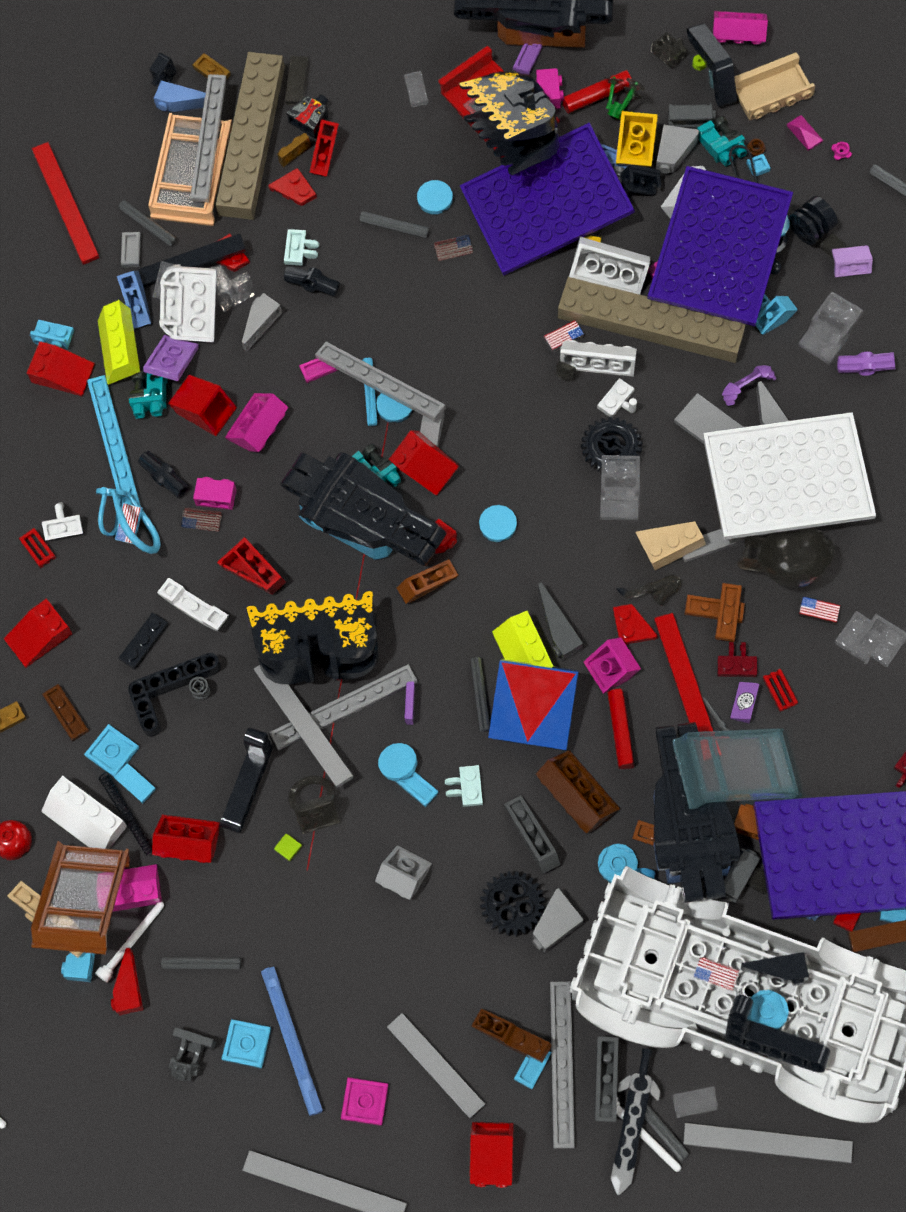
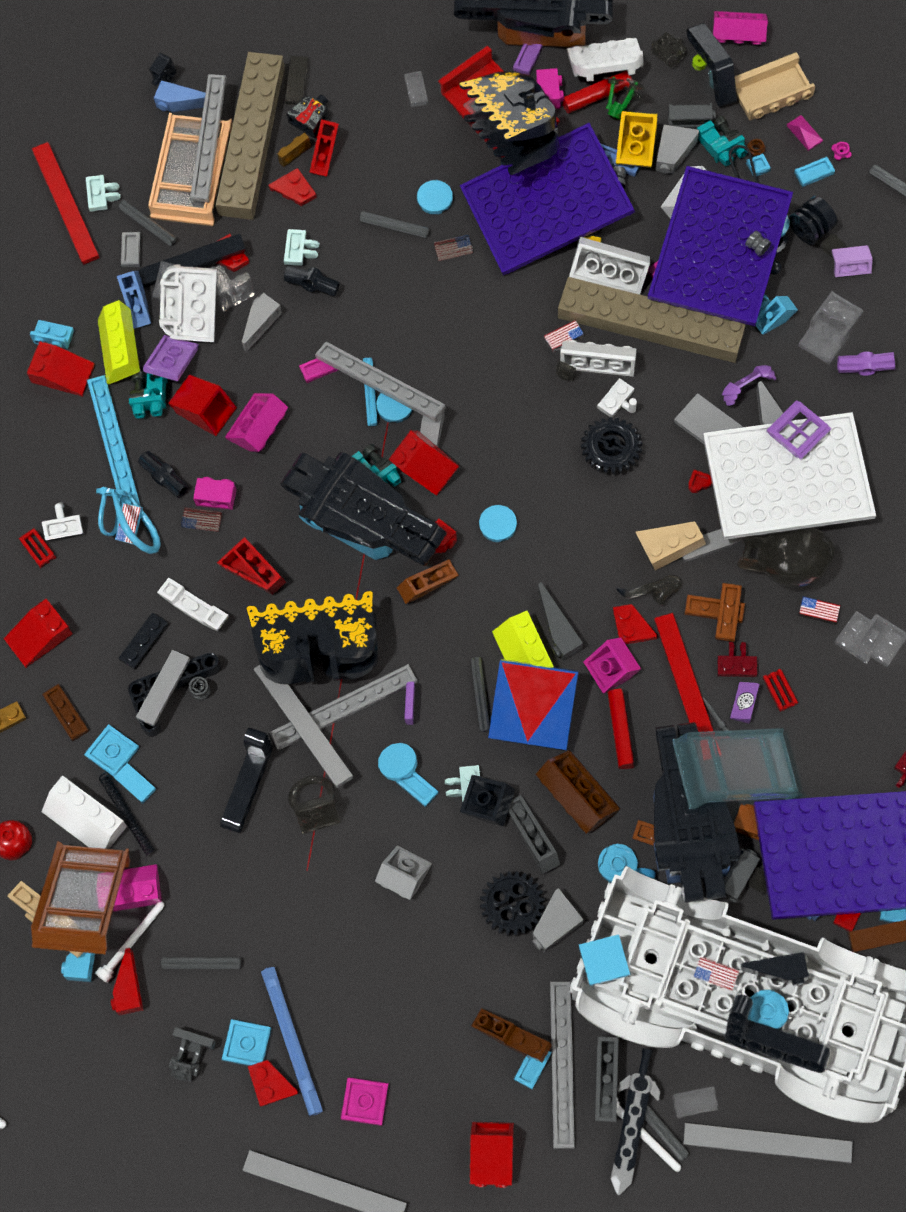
(97, 192): none -> light aqua hinge
(163, 688): none -> light grey tile
(185, 838): red slope -> none
(206, 65): pearl gold plate -> none
(269, 1083): none -> red wing
(287, 847): lime tile -> none
(436, 1066): light grey tile -> none
(487, 800): none -> black slope
(604, 960): none -> medium azure tile
(605, 58): none -> white plate
(620, 487): clear bracket -> none
(640, 179): black hinge -> none
(699, 481): none -> red tile
(758, 243): none -> dark grey wheel
(810, 442): none -> medium lavender piece
(814, 171): none -> medium azure tile

